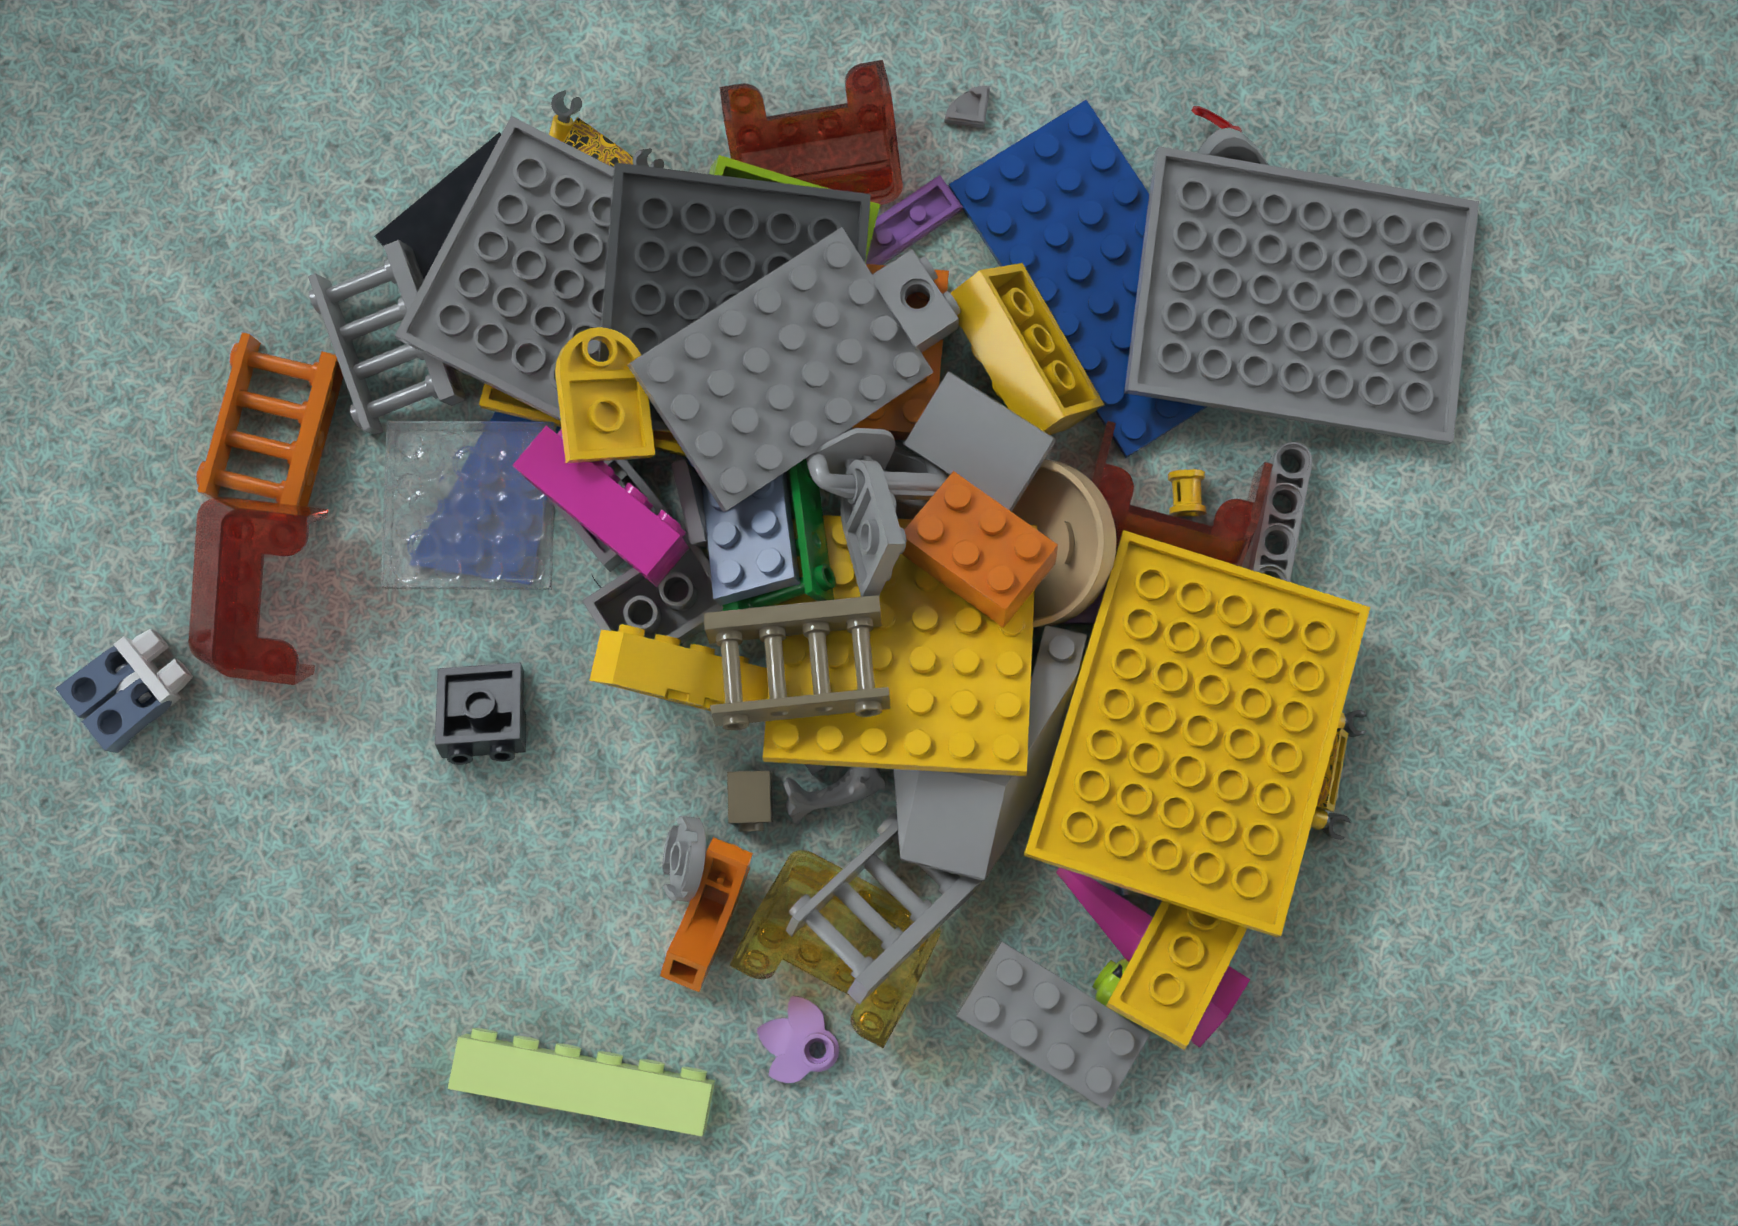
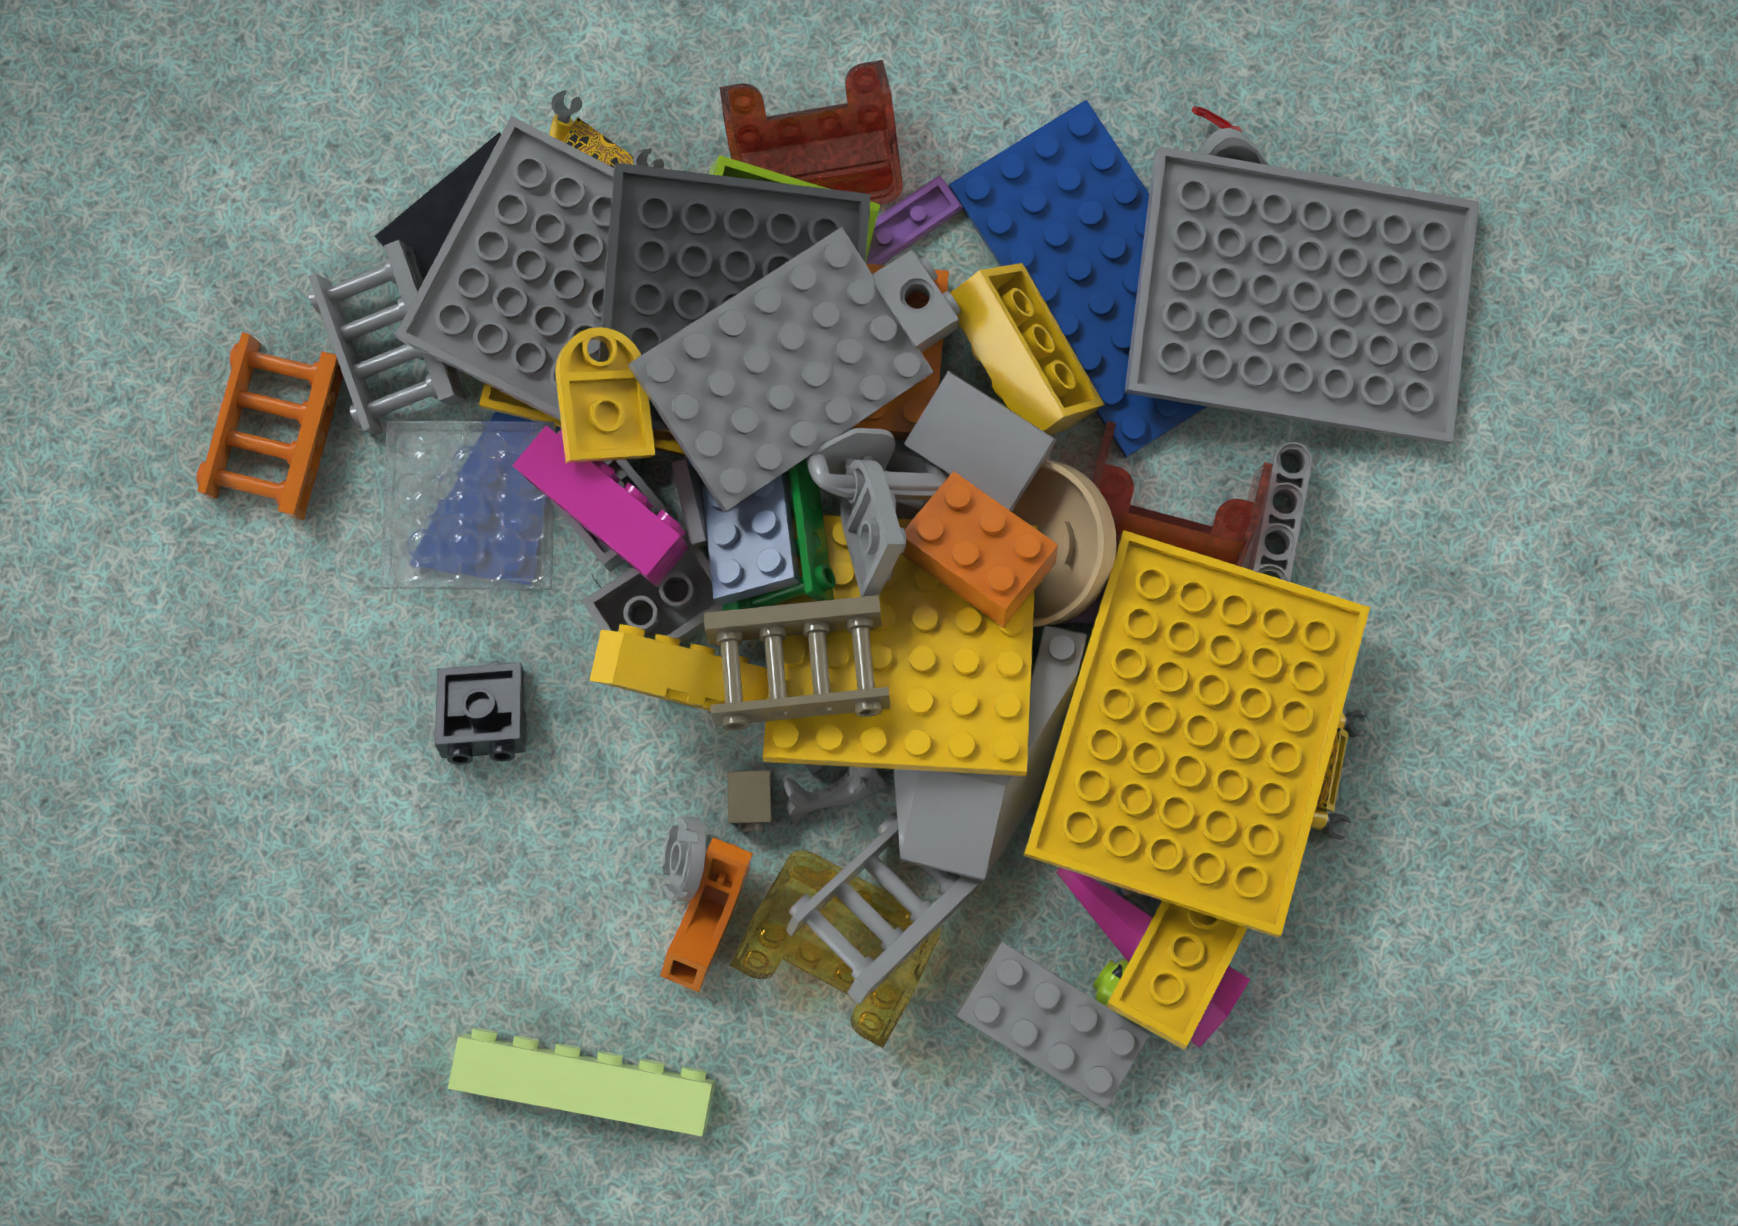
(124, 689): sand blue hips -> none
(228, 586): clear red windscreen -> none
(792, 1039): lavender plate -> none
(969, 108): light grey tile -> none
(1187, 493): yellow bush -> none

